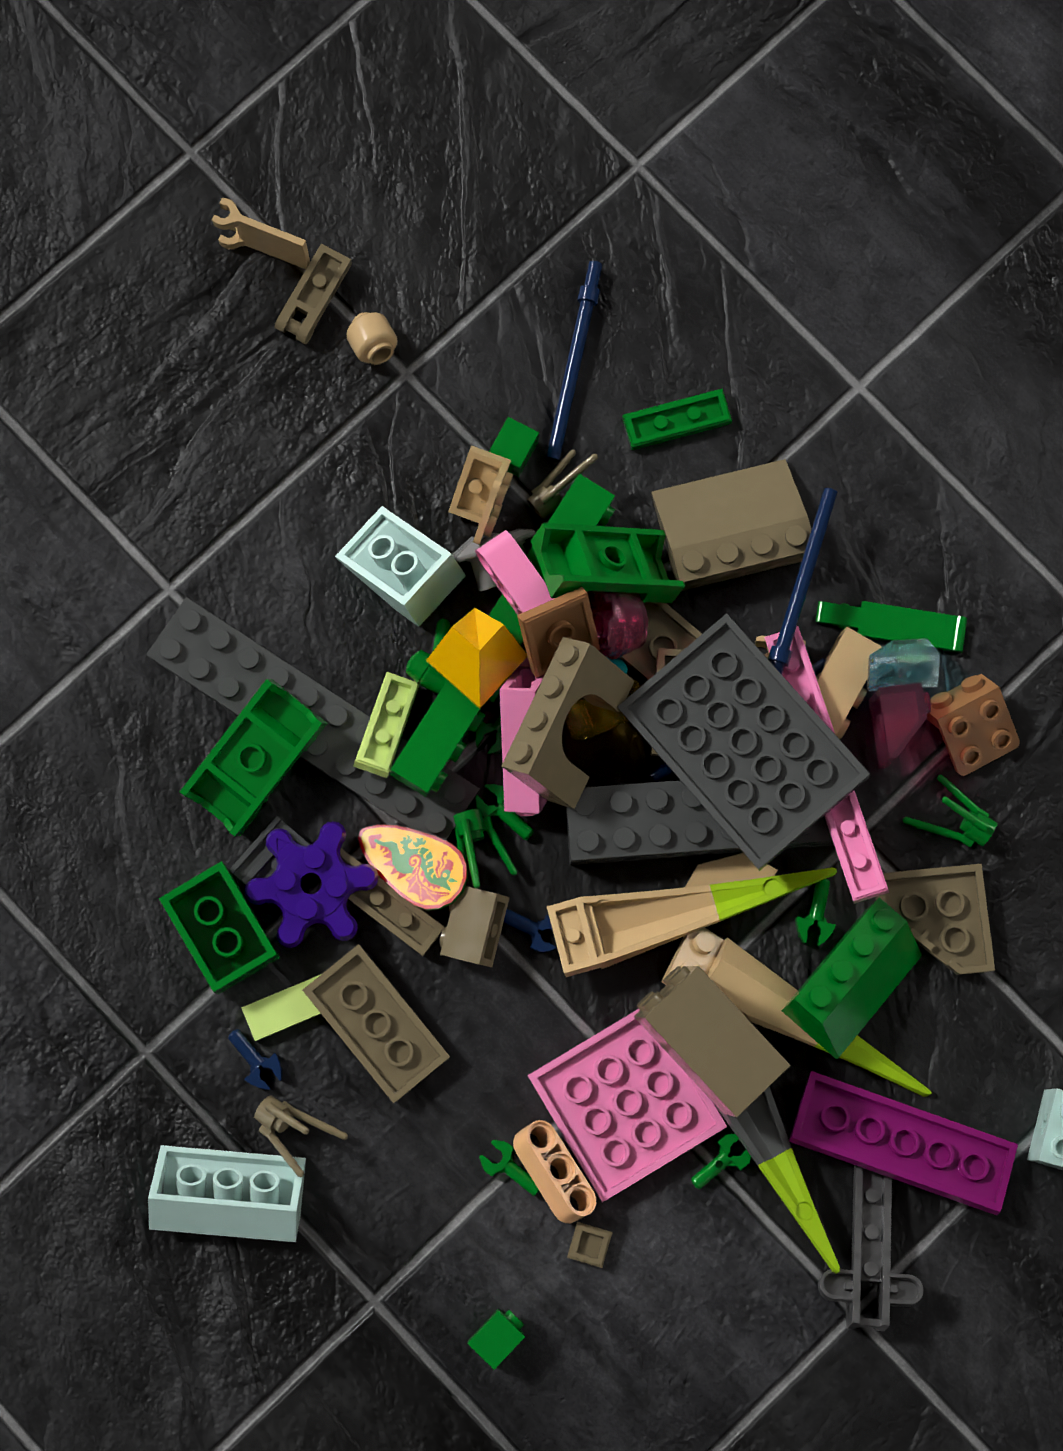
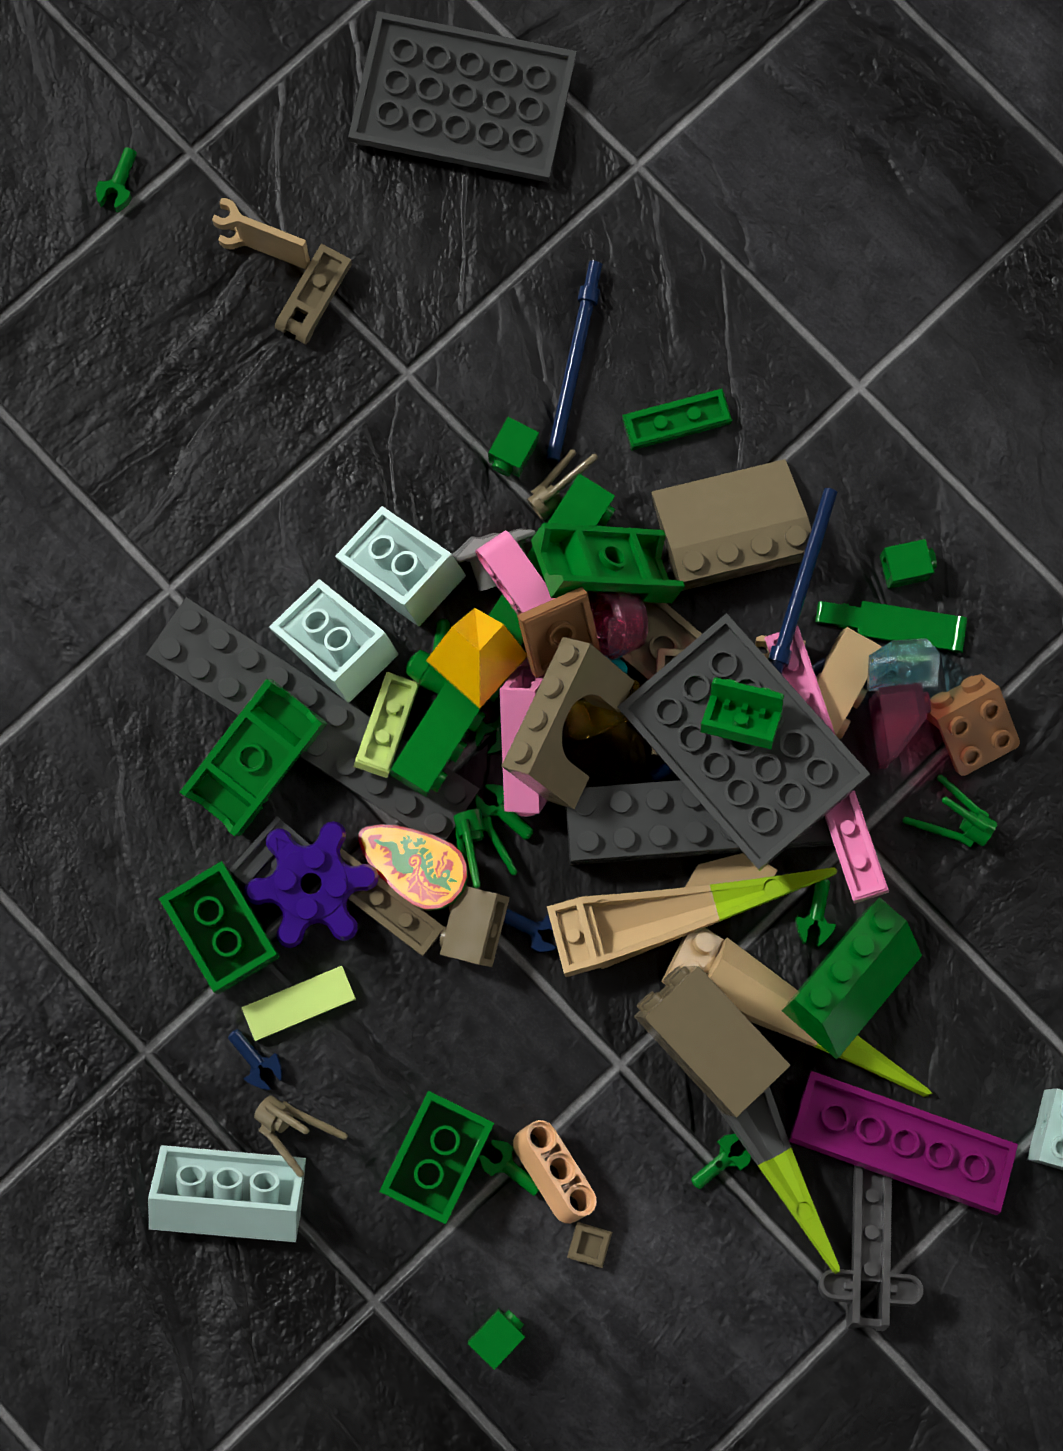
(117, 183): none -> green bar
(335, 640): none -> light aqua slope
(372, 338): tan head -> none
(376, 1023): dark tan plate -> none
(436, 1157): none -> green brick
(462, 96): none -> dark grey plate
(481, 490): tan bracket -> none
(624, 1105): bright pink plate -> none
(743, 713): none -> green bracket
(908, 563): none -> green brick
(946, 914): dark tan plate -> none

